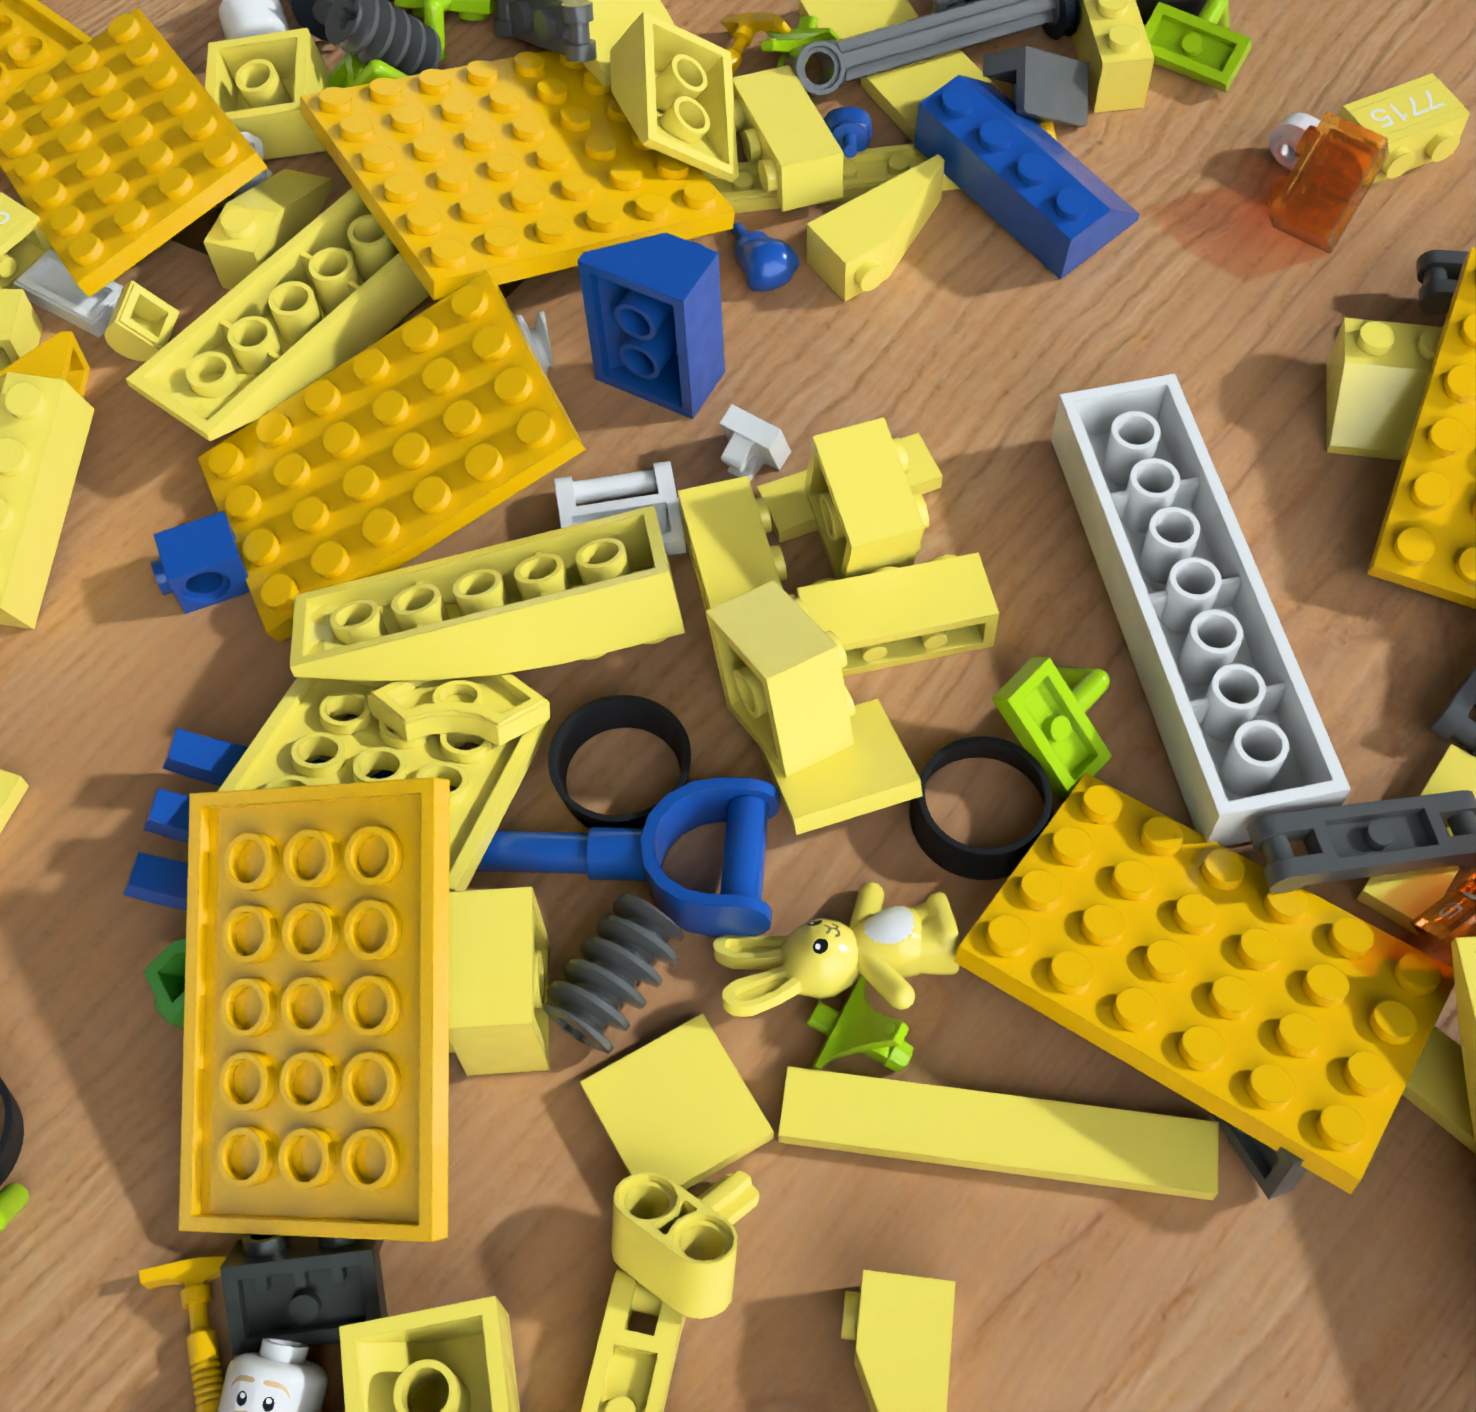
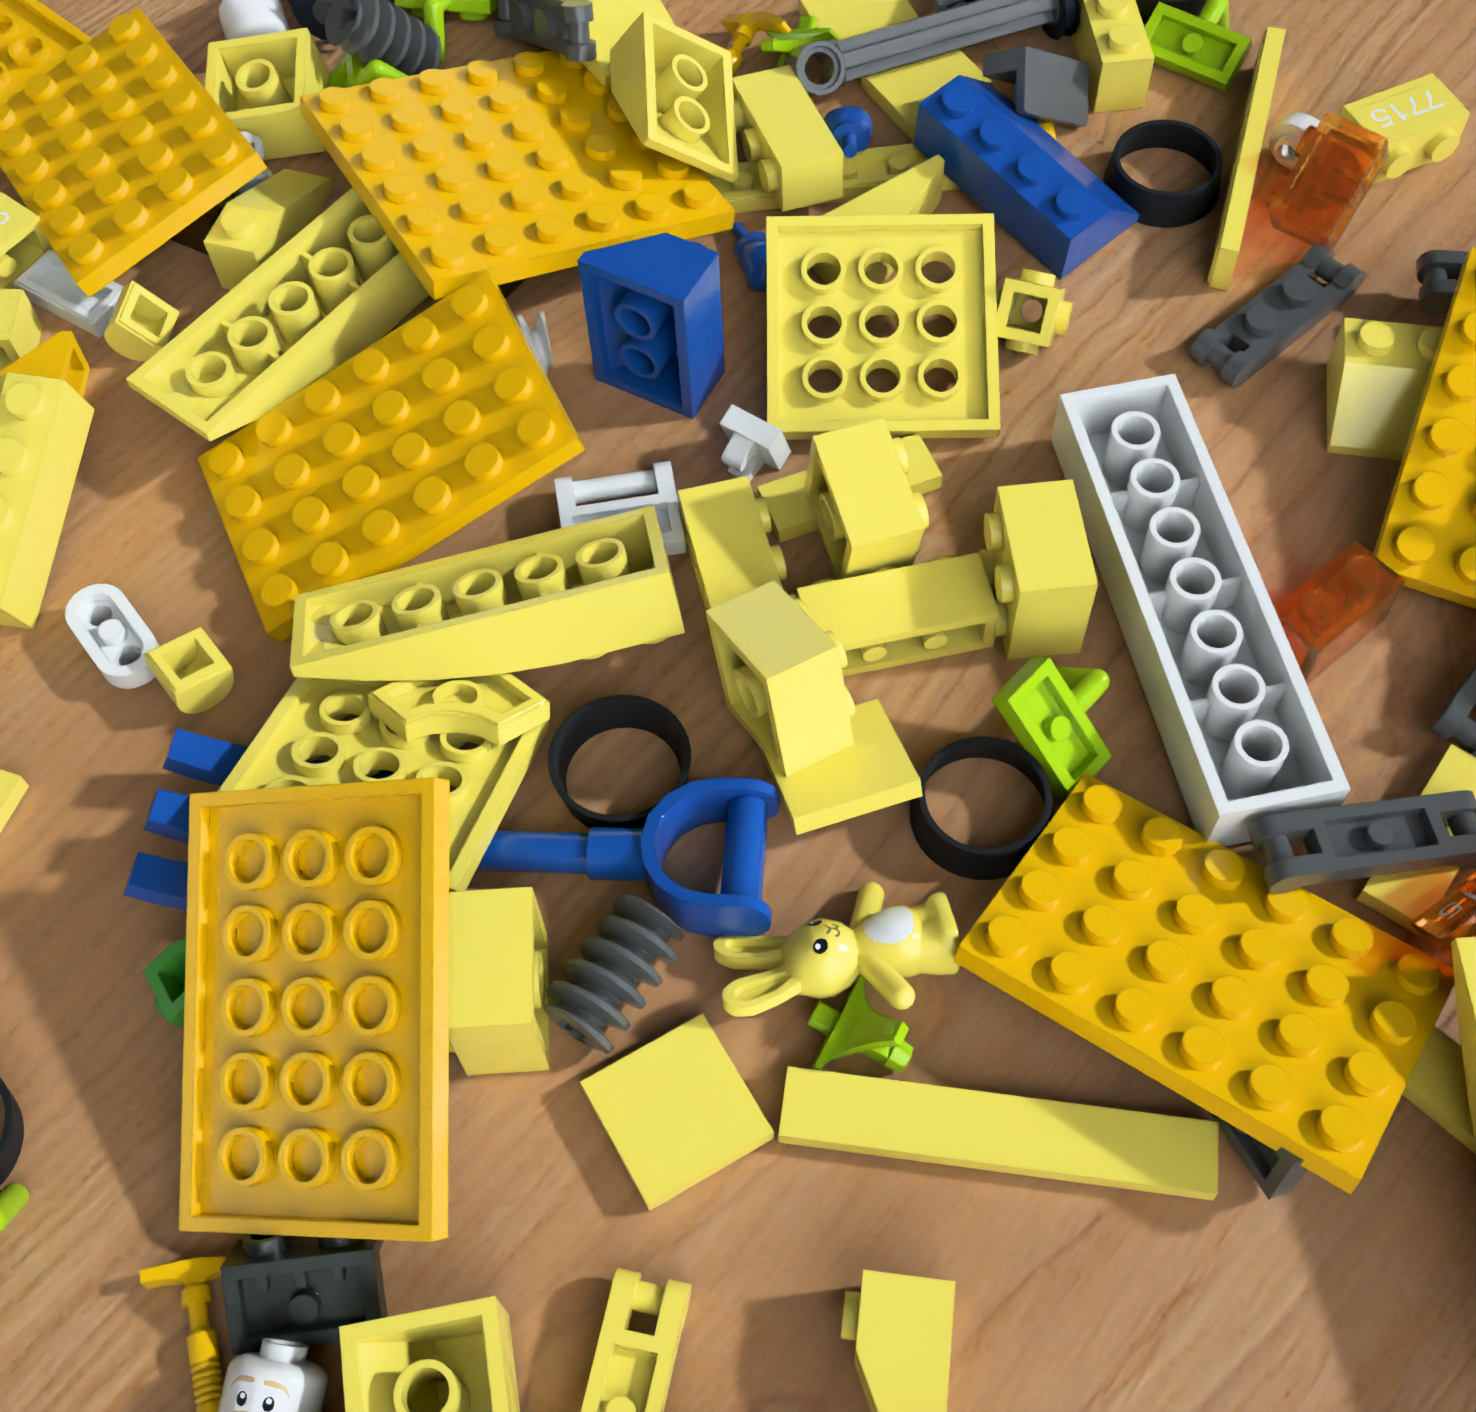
(116, 639): none -> white plate
(191, 671): none -> light yellow brick
(200, 563): blue brick -> none
(681, 1242): light yellow beam -> none
(907, 245): none -> light yellow piece
(1027, 335): none -> light yellow brick
(1039, 569): none -> light yellow brick
(1161, 207): none -> black tyre
(1246, 160): none -> light yellow tile
(1277, 316): none -> dark grey plate
(1337, 608): none -> clear orange brick

